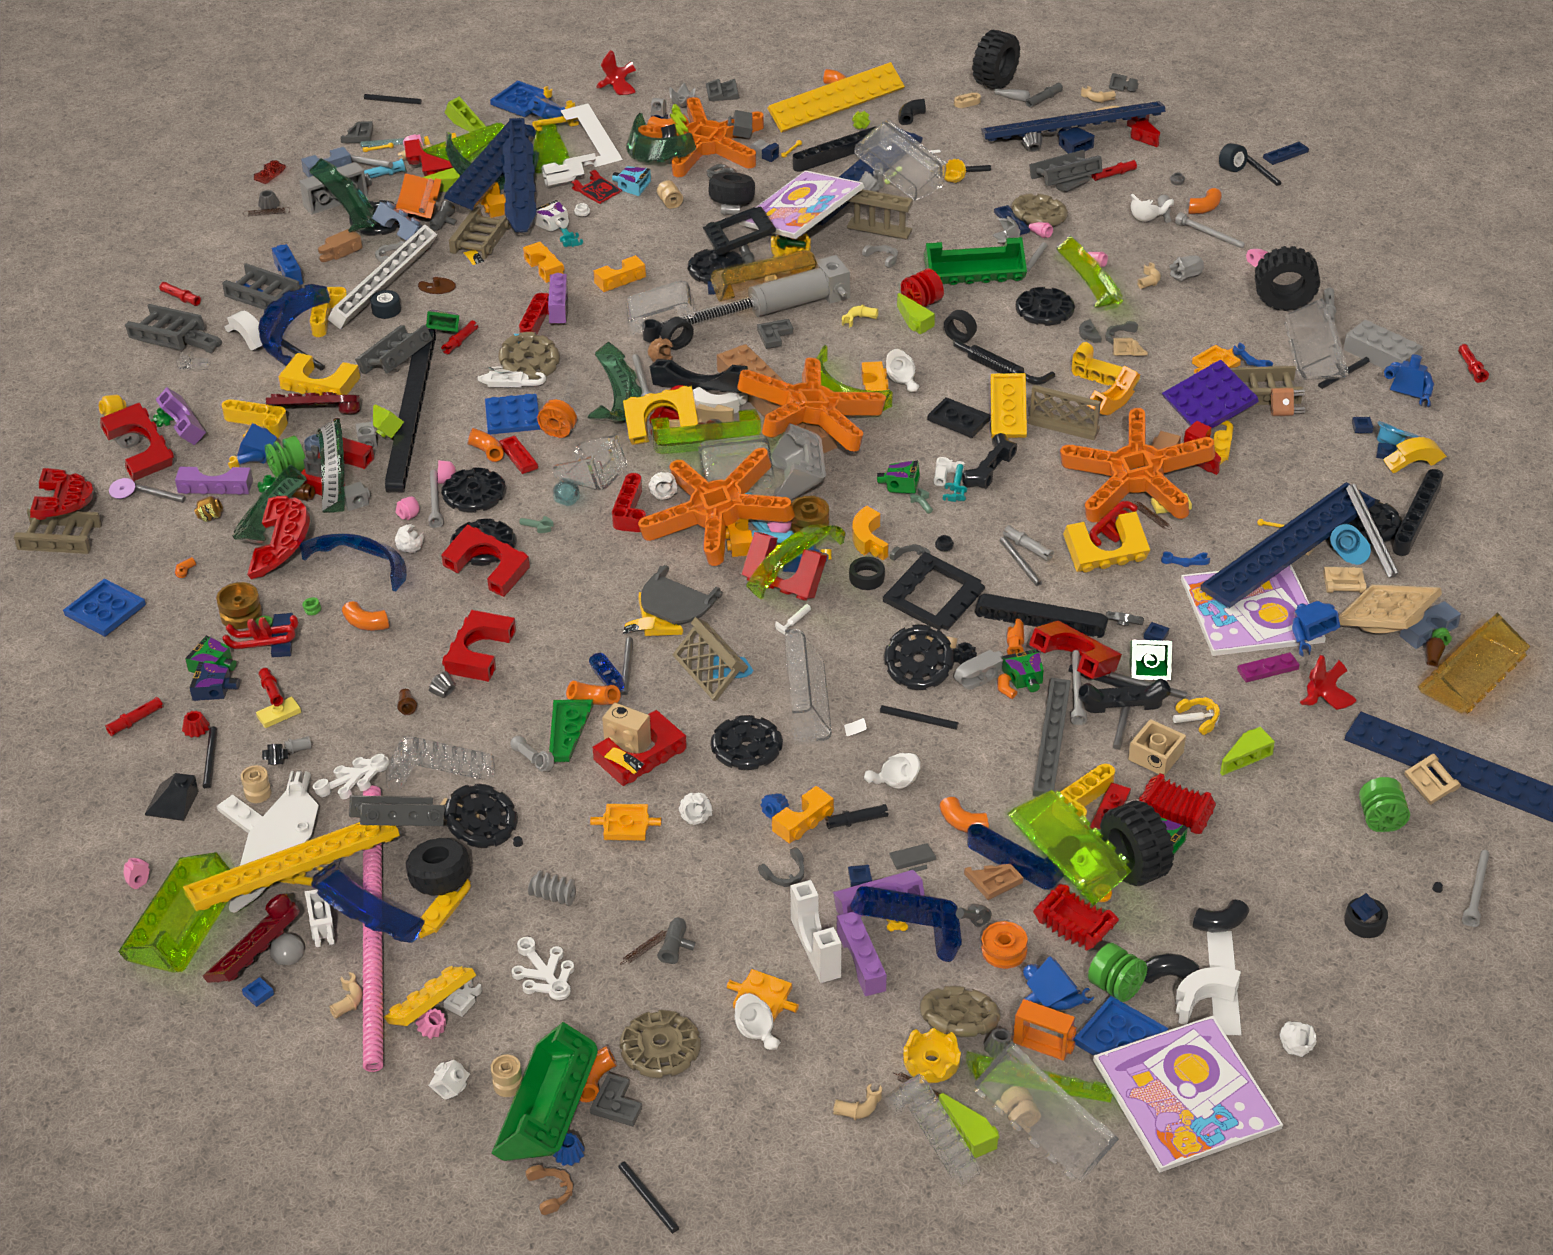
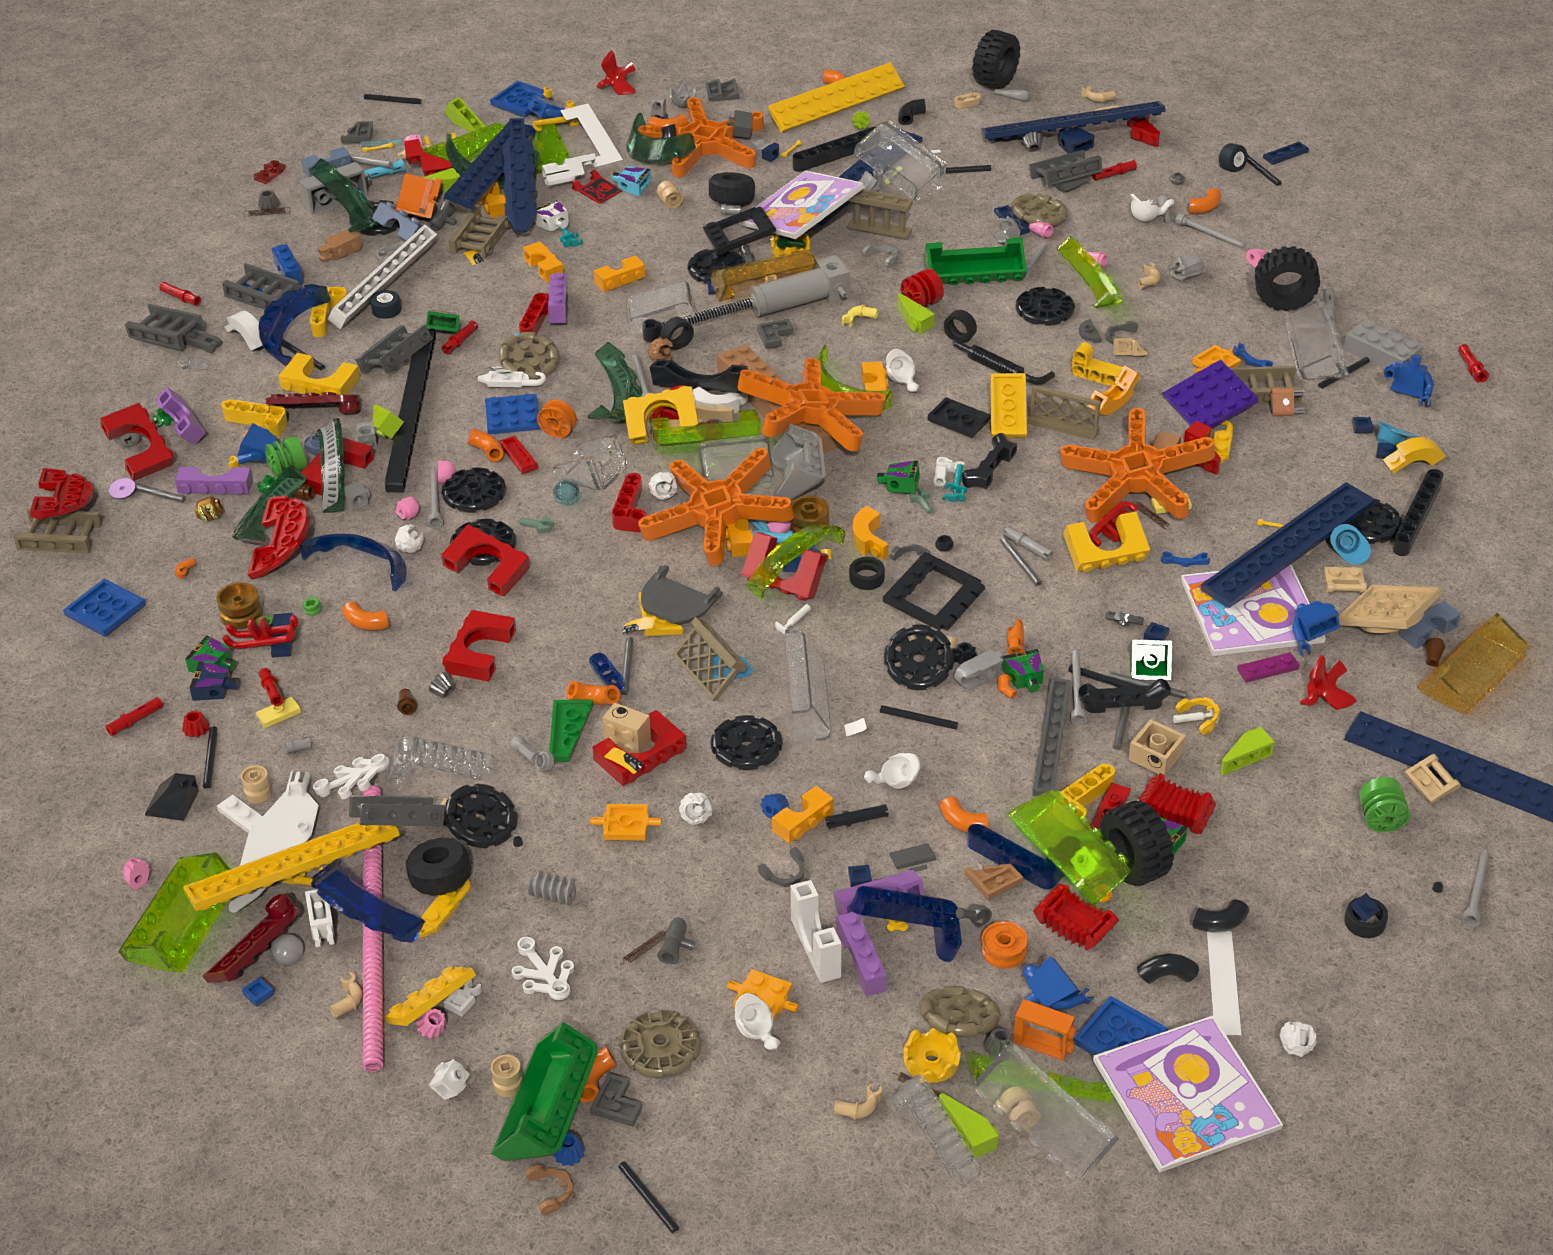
(111, 404): yellow head -> none
(274, 754): black gear -> none
(312, 462): dark grey plate -> none
(439, 286): reddish brown piece -> none
(582, 210): white plate -> none
(678, 117): lime piece -> none
(710, 172): dark grey piece -> none
(955, 171): yellow hair -> none
(1039, 614): black beam -> none
(1048, 92): dark grey pin -> none
(1096, 657): red arch -> none
(1117, 972): bright green wheel -> none
(1119, 82): dark grey plate -> none
(1203, 984): white arch -> none
(1372, 530): axle -> none
(1444, 633): bright green bush -> none

